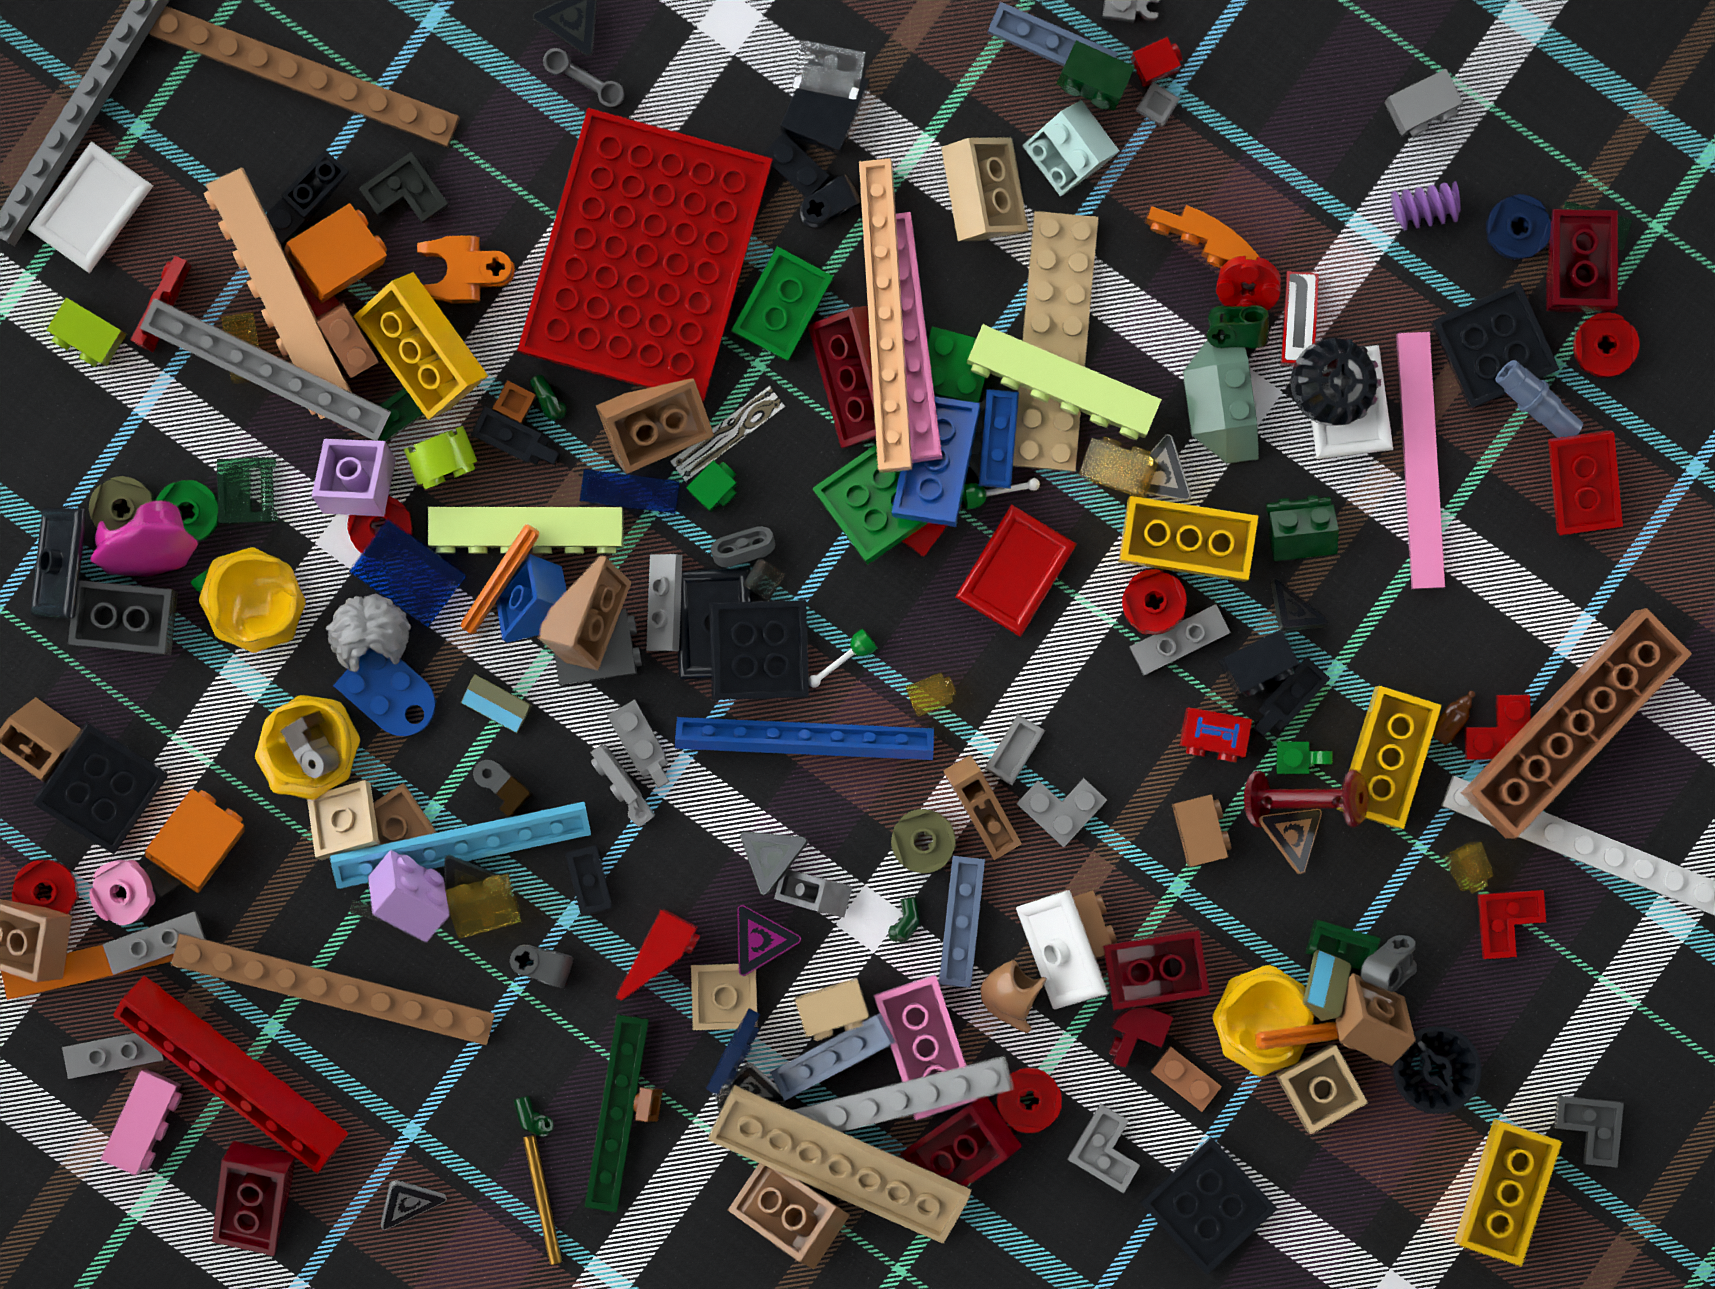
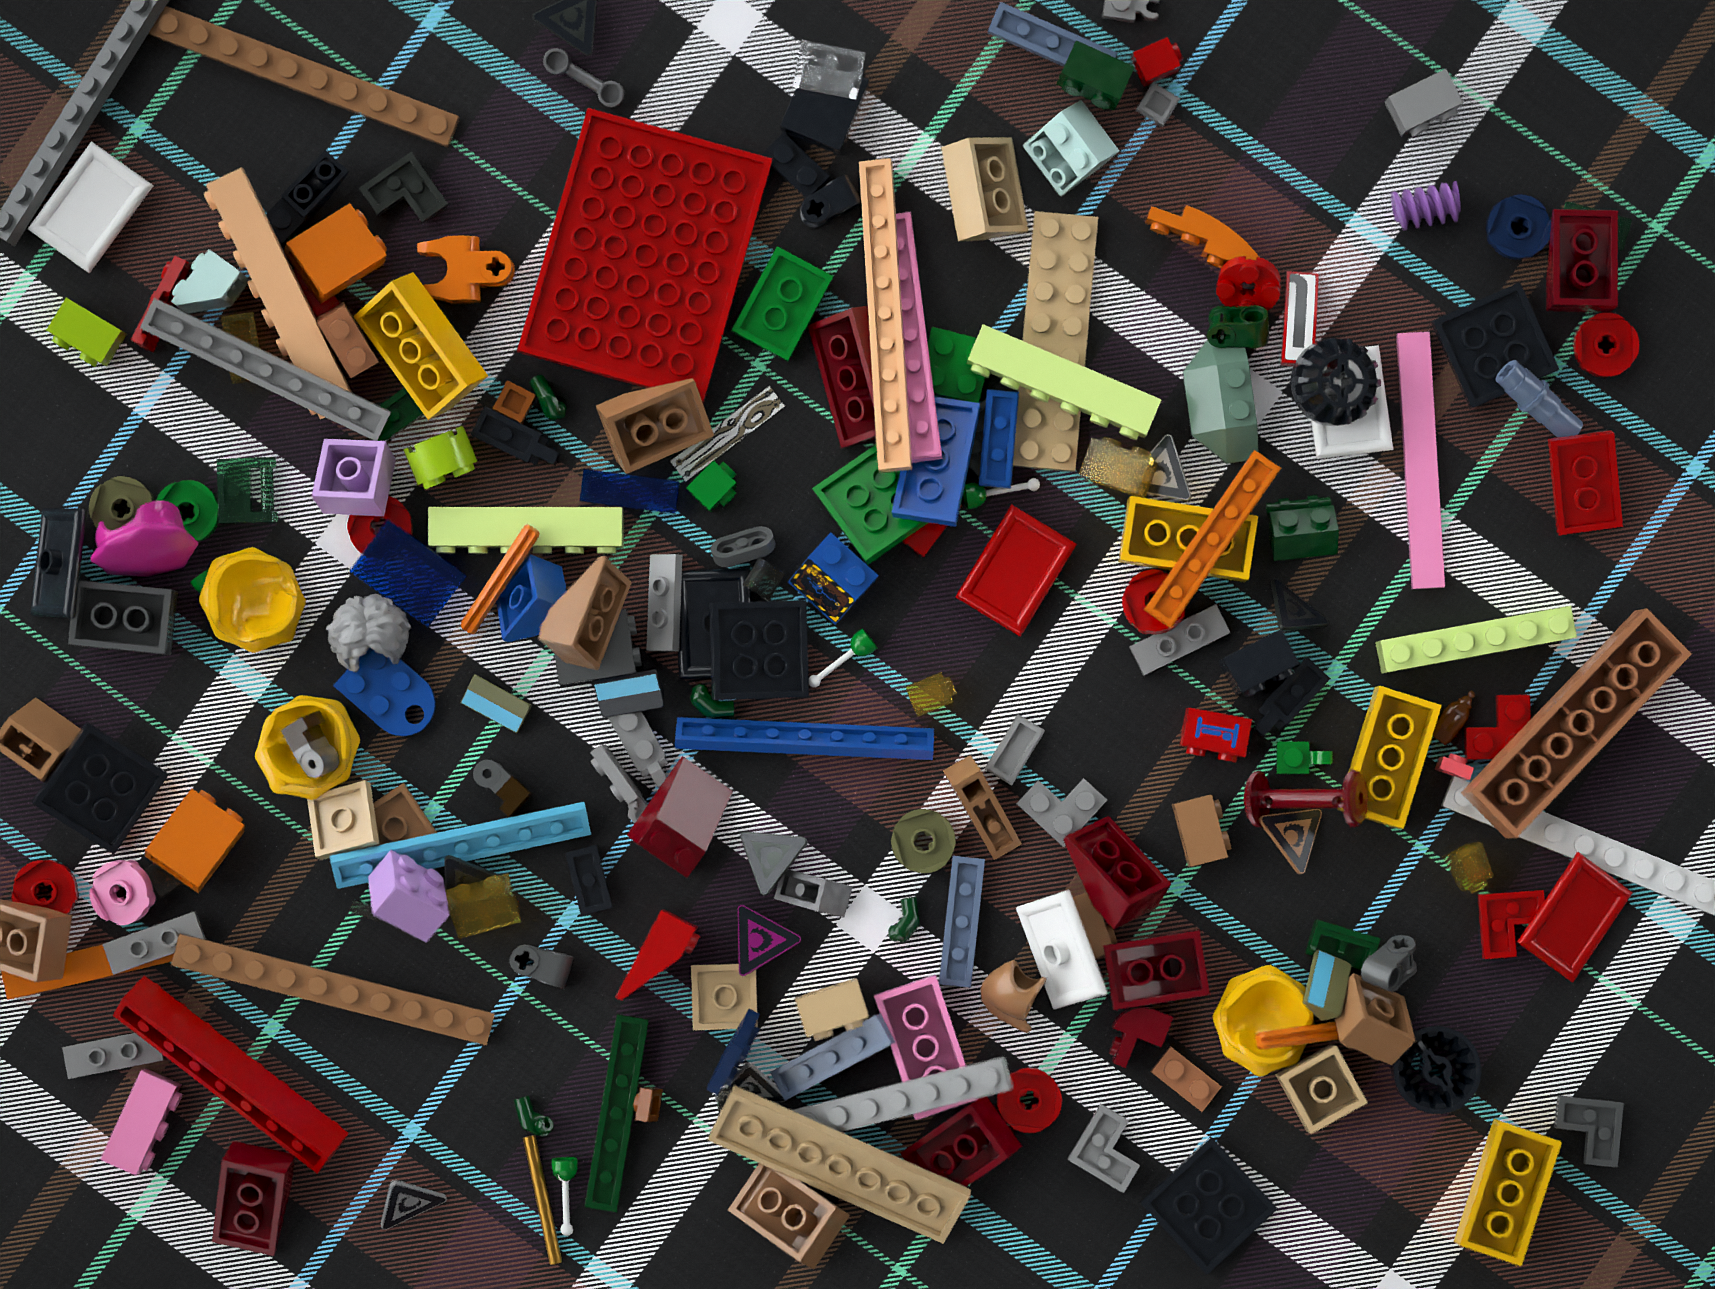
(210, 285): none -> light aqua slope
(564, 1170): none -> hinge
(629, 693): none -> black slope
(682, 817): none -> slope
(710, 708): none -> dark green arm
(833, 578): none -> slope
(1115, 872): none -> dark red slope
(1212, 539): none -> orange tile
(1454, 766): none -> coral plate
(1476, 639): none -> yellowish green brick
(1575, 917): none -> red piece

